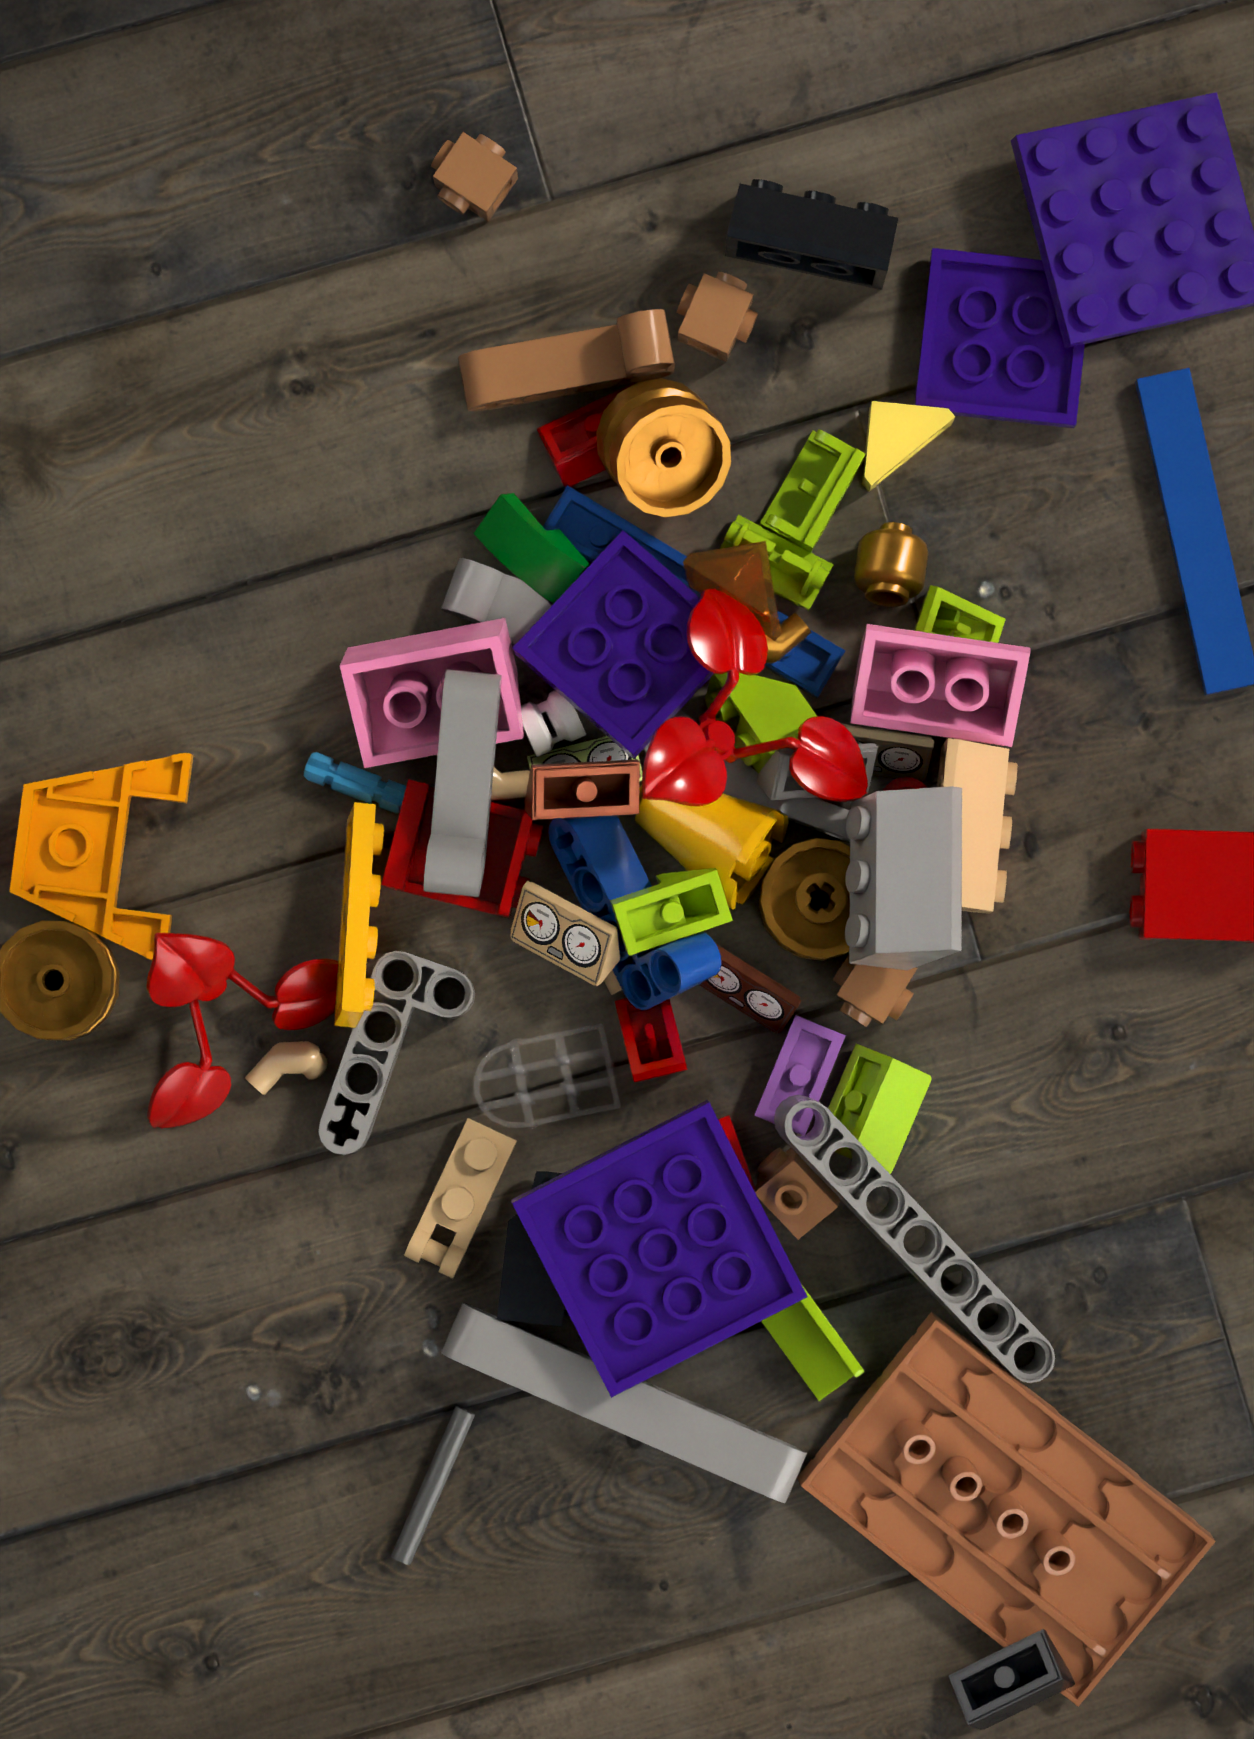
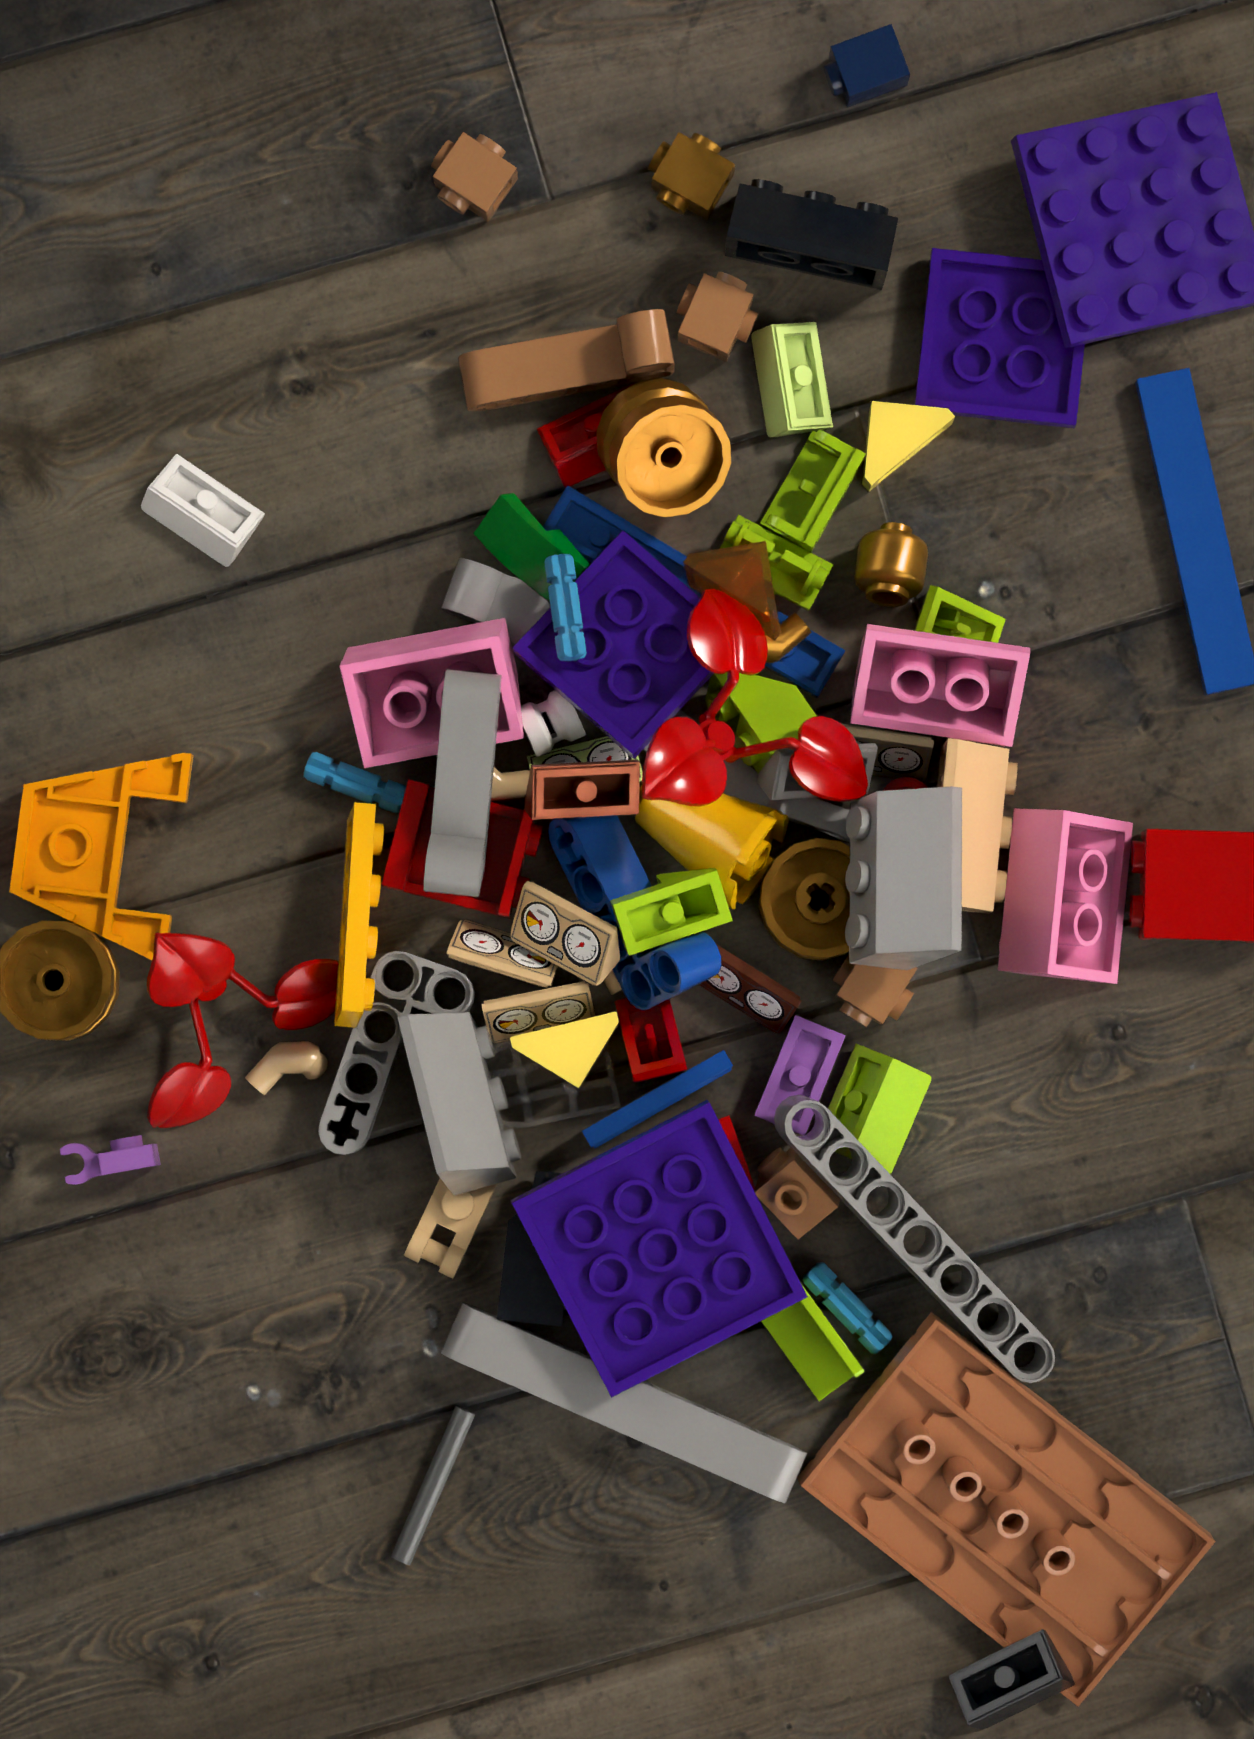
(124, 1156): none -> medium lavender plate
(201, 510): none -> white slope
(459, 1100): none -> light grey slope
(497, 953): none -> slope
(537, 1010): none -> slope
(565, 607): none -> dark azure axle
(570, 1047): none -> light yellow slope
(658, 1099): none -> blue tile
(690, 174): none -> pearl gold brick
(791, 379): none -> yellowish green slope
(847, 1308): none -> dark azure axle
(867, 66): none -> dark blue brick
(1065, 895): none -> bright pink slope

